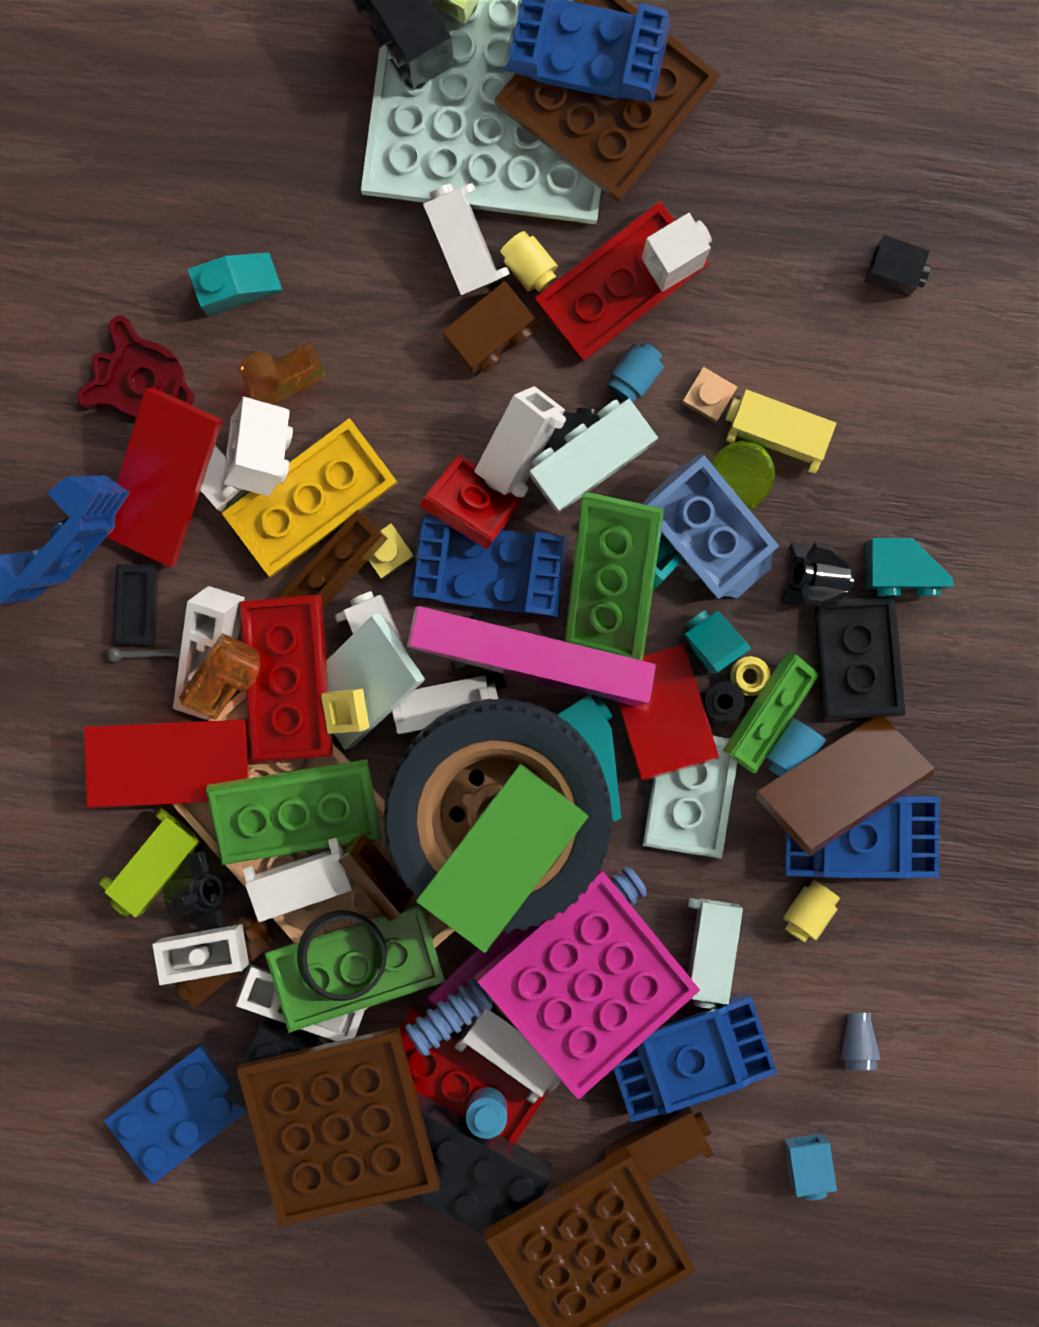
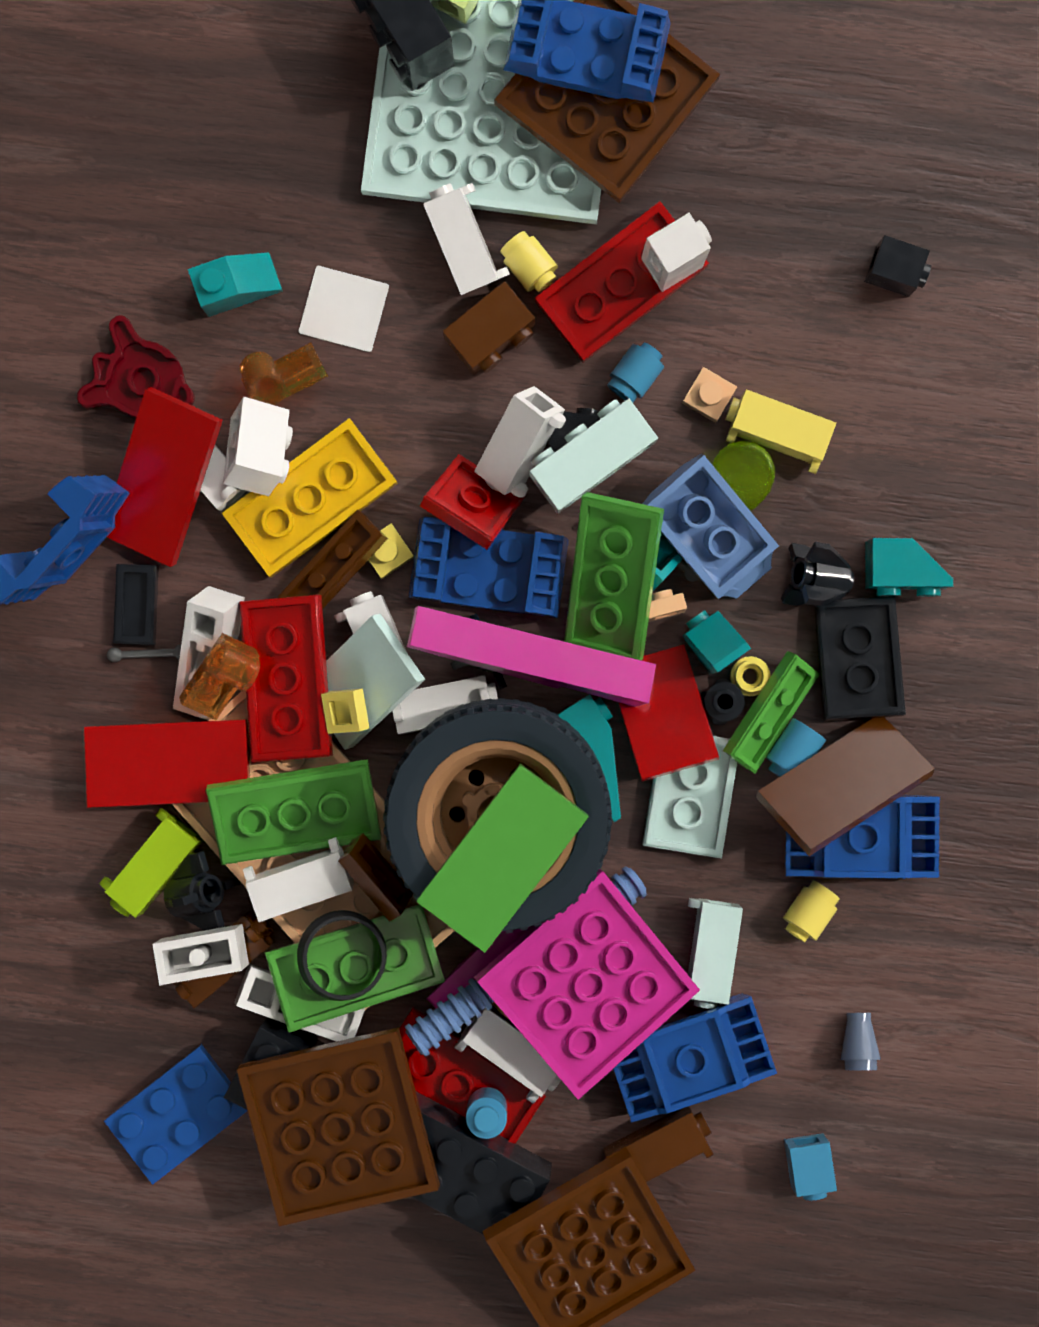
(343, 308): none -> white sticker
(666, 604): none -> light nougat plate

